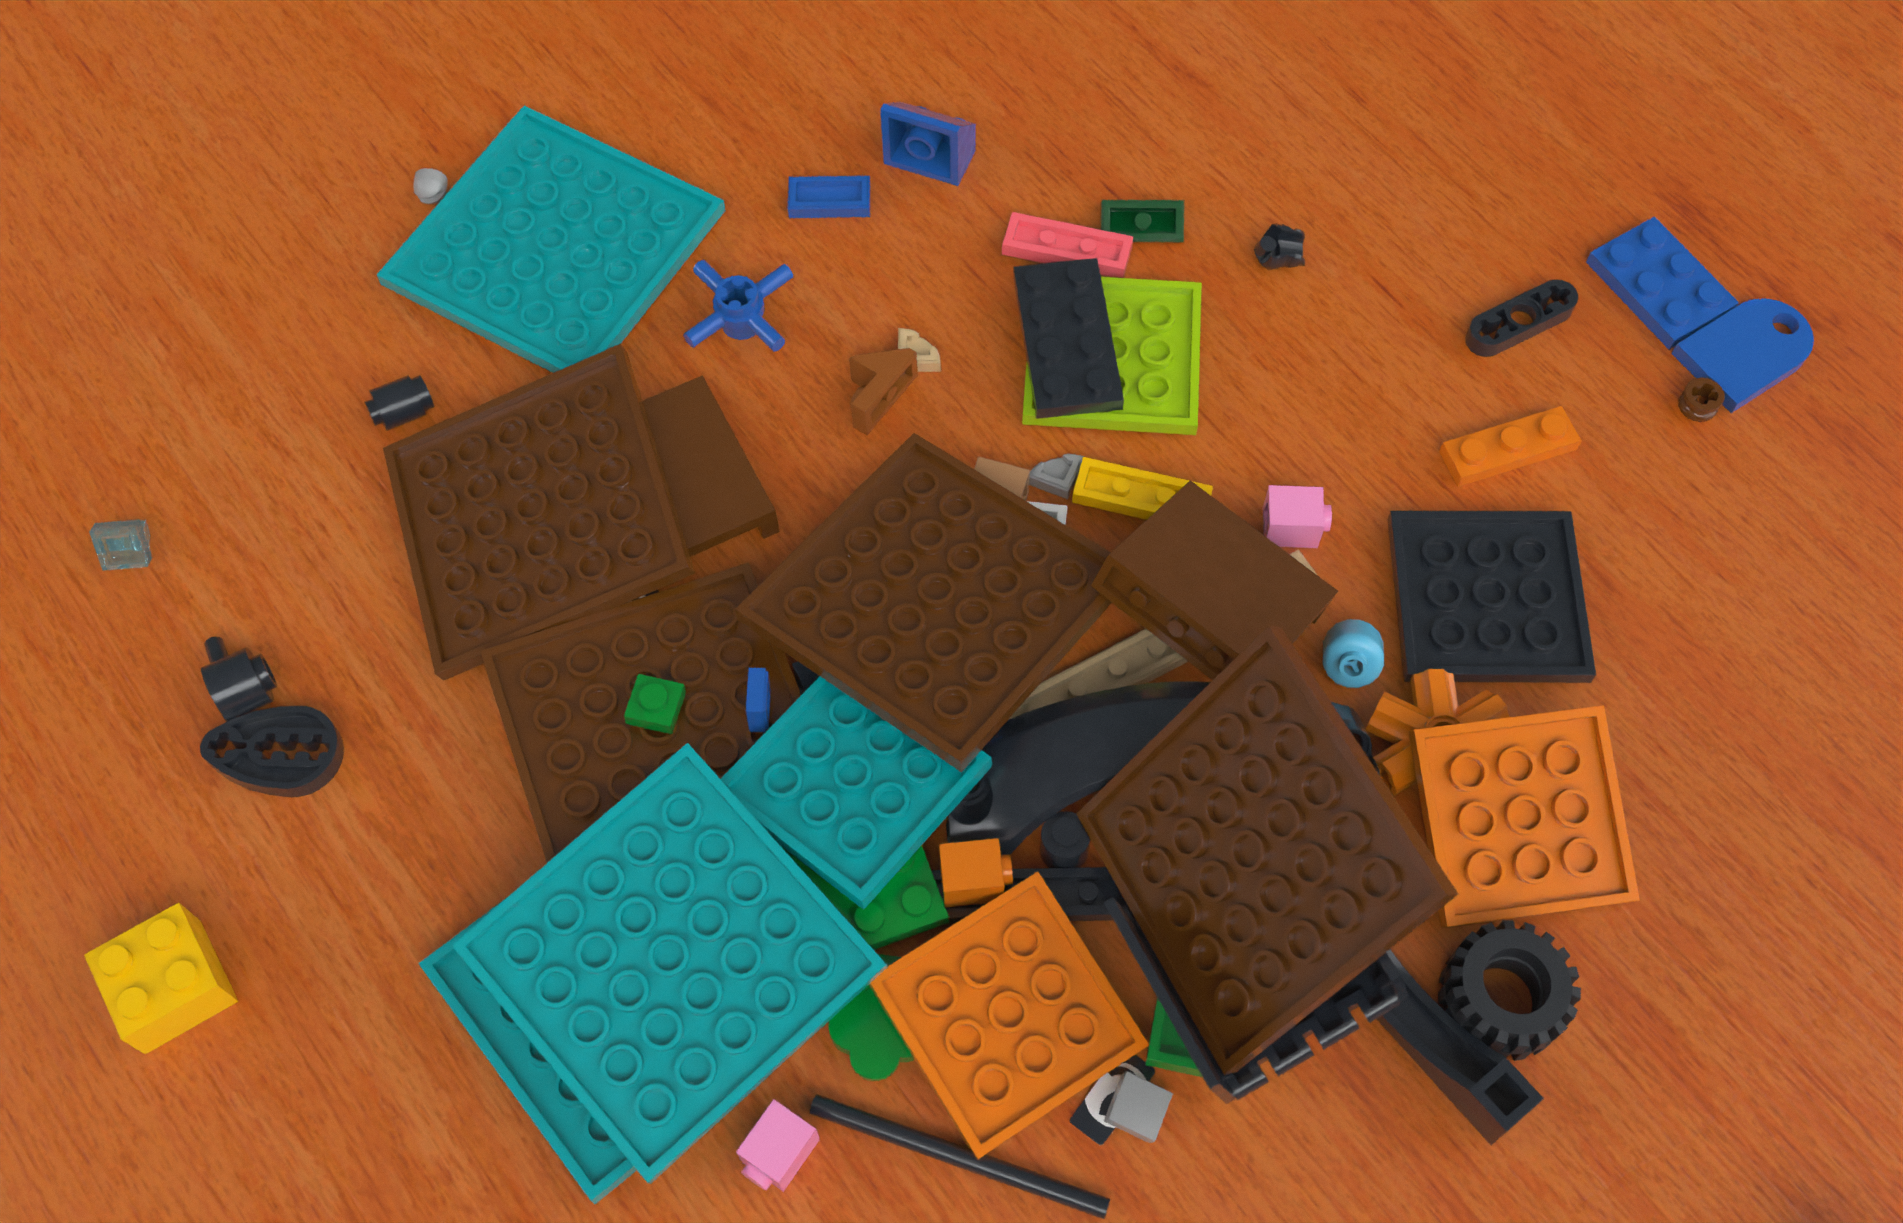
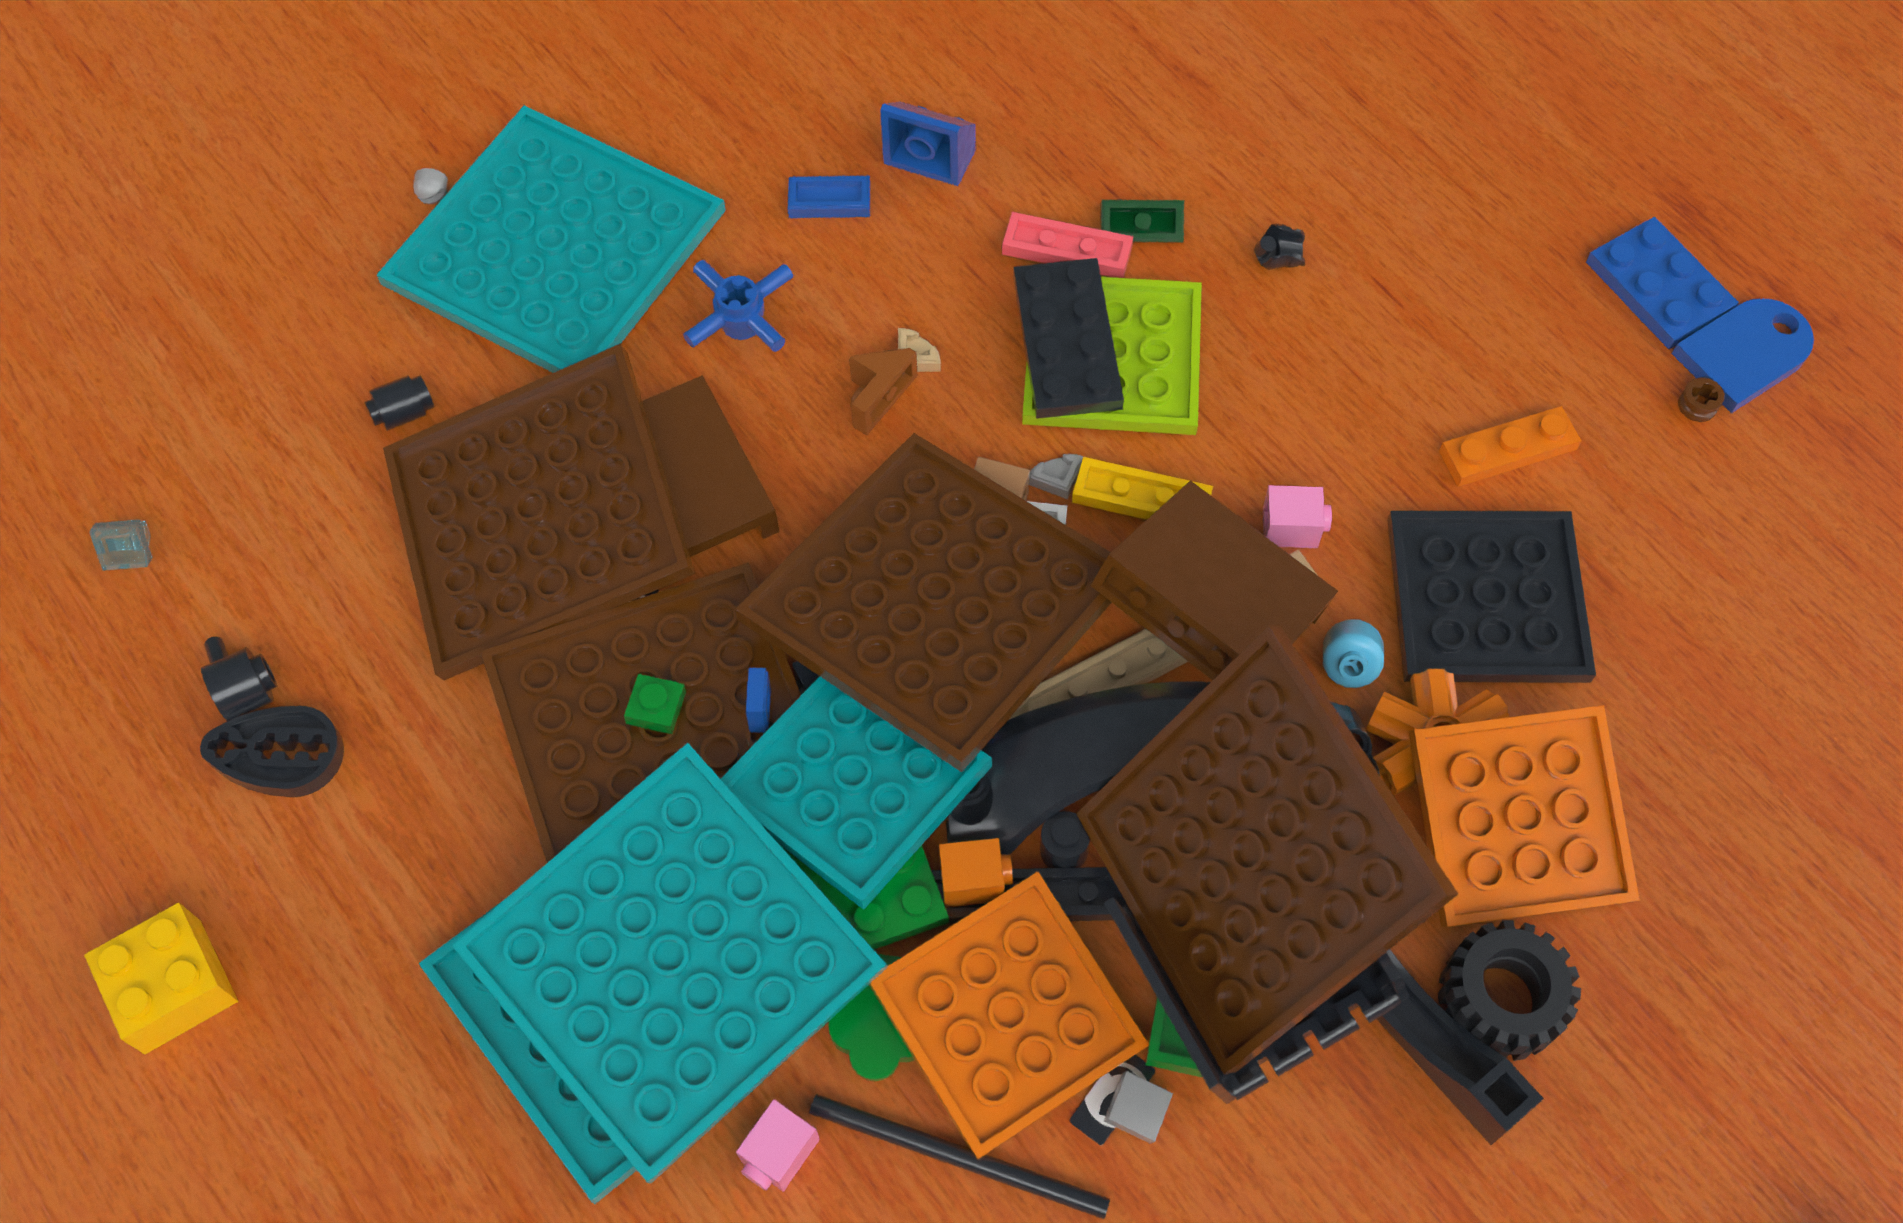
(1512, 333): black beam -> none

